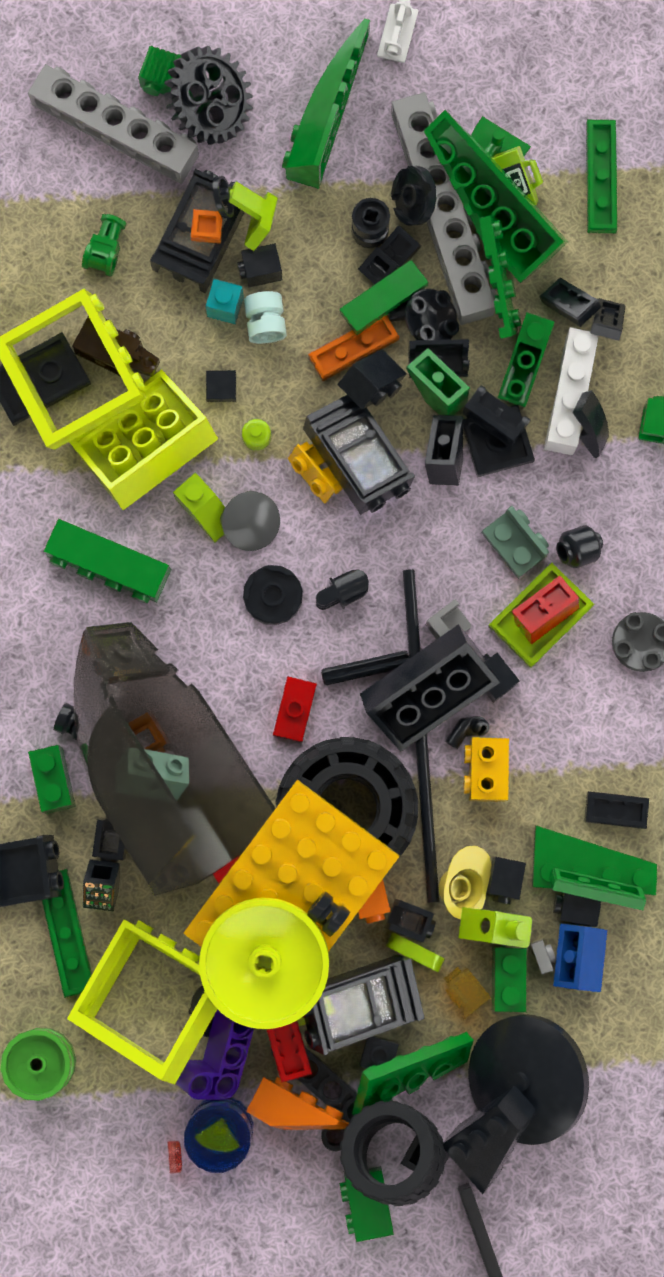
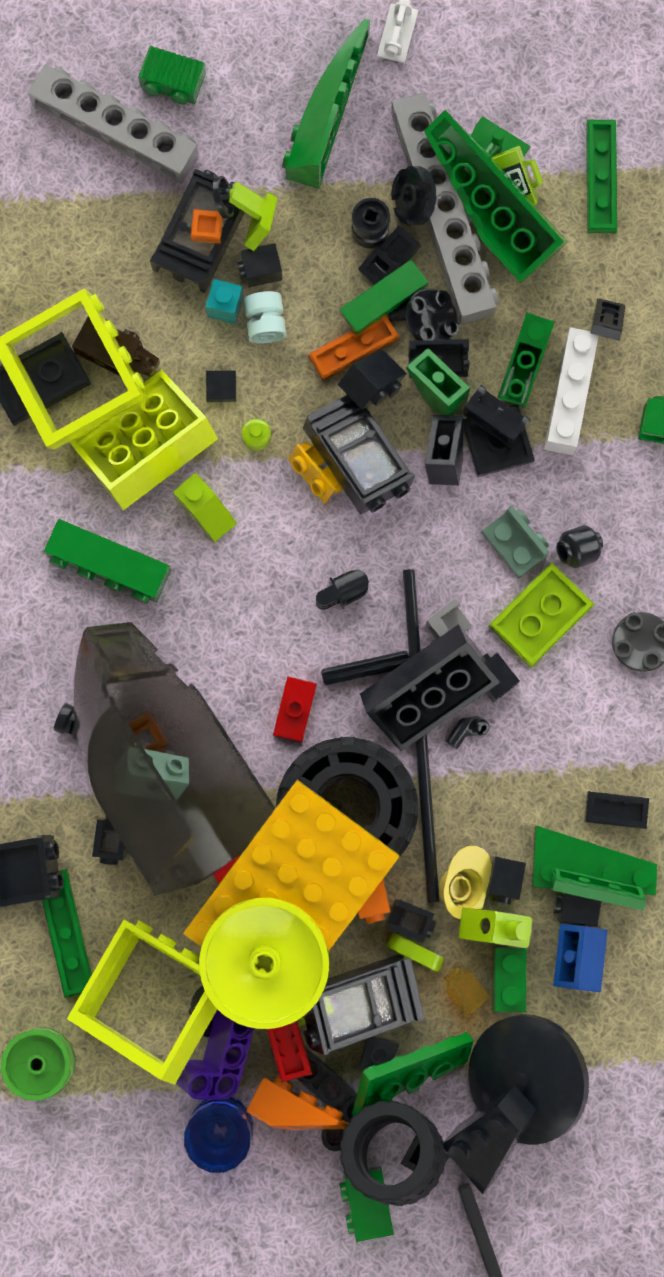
(51, 779): green brick -> none
(101, 885): brick -> none
(104, 248): green connector -> none
(174, 1156): clear red tile -> none
(217, 1137): clear neon green tile -> none
(226, 114): black gear -> none
(250, 521): dark grey dish -> none
(268, 603): black tile -> none
(322, 908): black wheel -> none
(491, 233): green wing -> none
(492, 770): yellow brick -> none
(544, 956): light grey plate -> none
(546, 609): red hinge -> none
(570, 301): black plate -> none
(594, 423): black slope -> none

